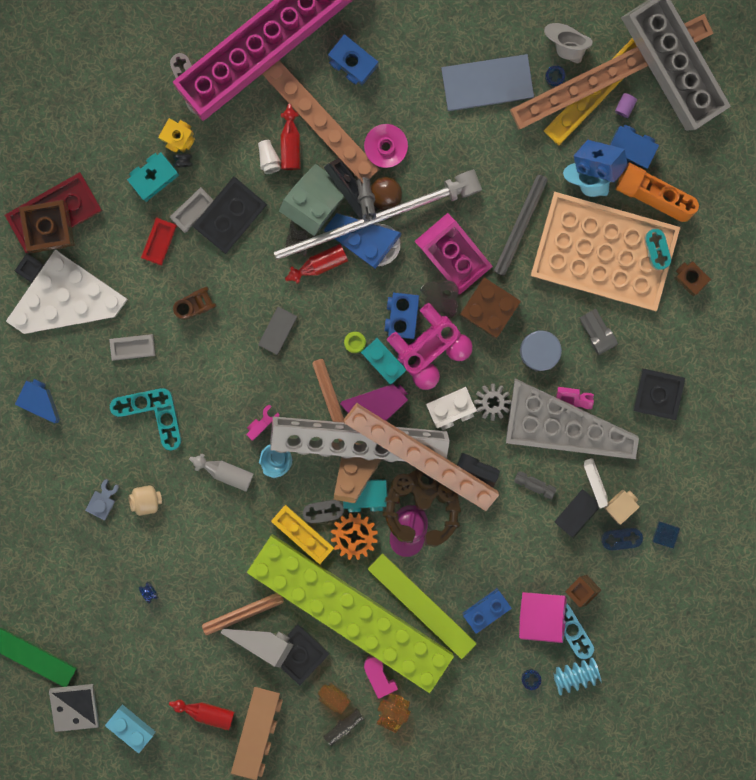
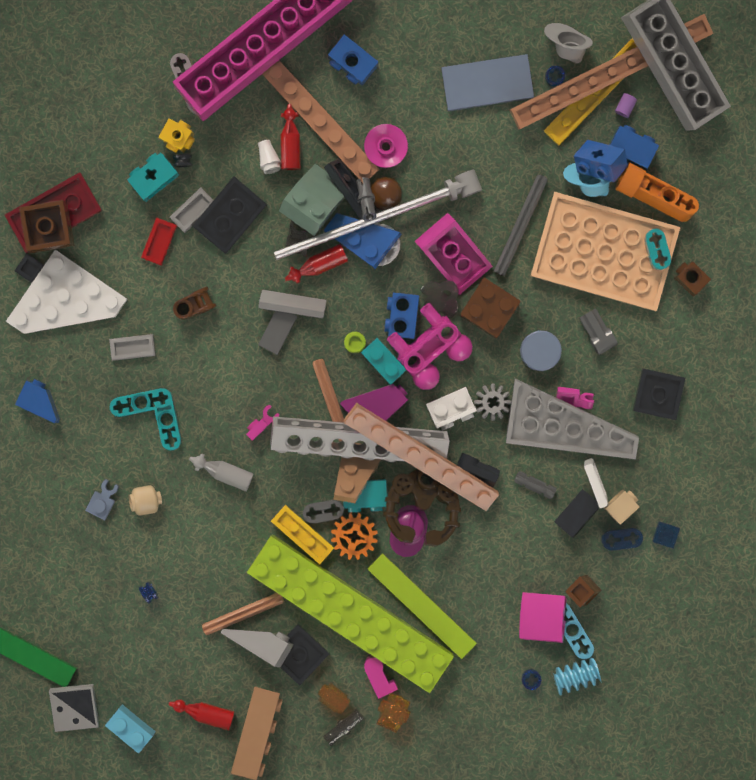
(275, 463): medium azure hair -> none
(292, 304): none -> light grey tile
(486, 610): blue brick -> none

